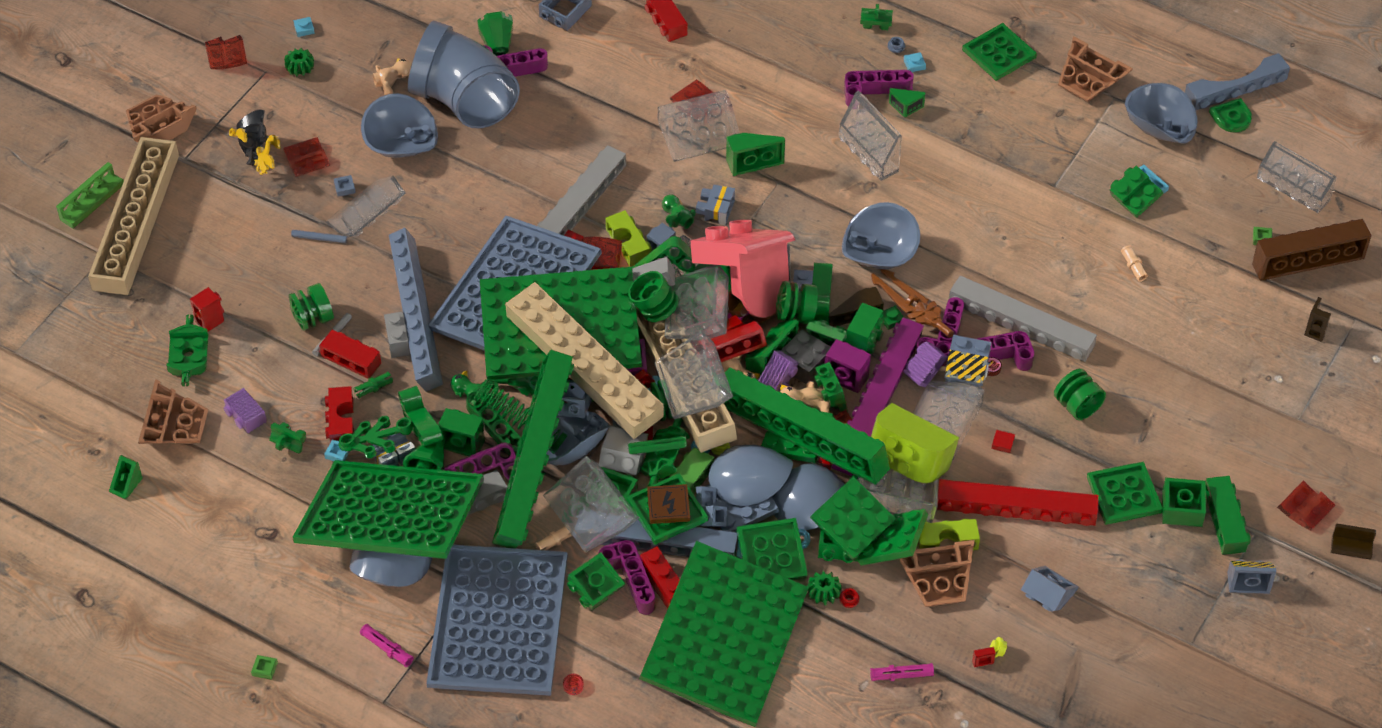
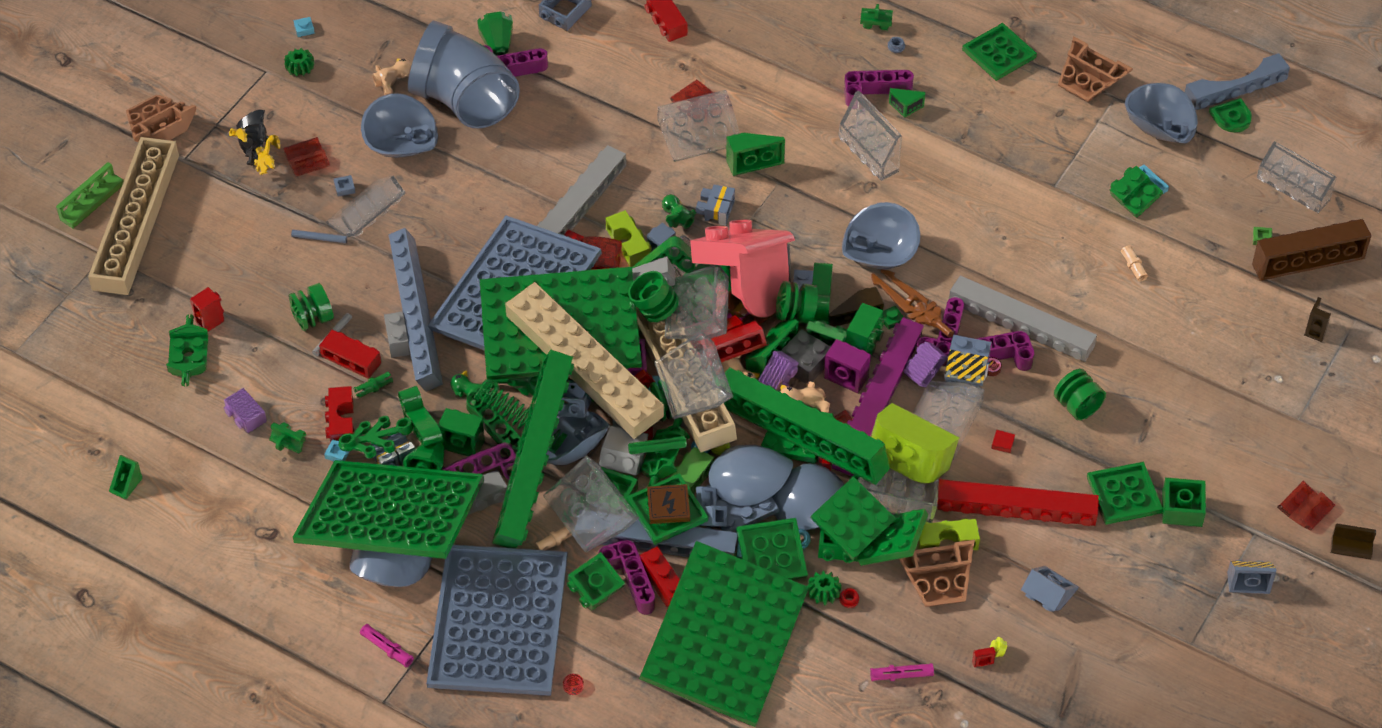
(172, 418): nougat wedge -> none
(226, 53): clear red slope -> none
(264, 667): bright green tile -> none
(831, 387): green plate -> none
(914, 62): medium azure plate -> none
(1226, 515): green brick -> none

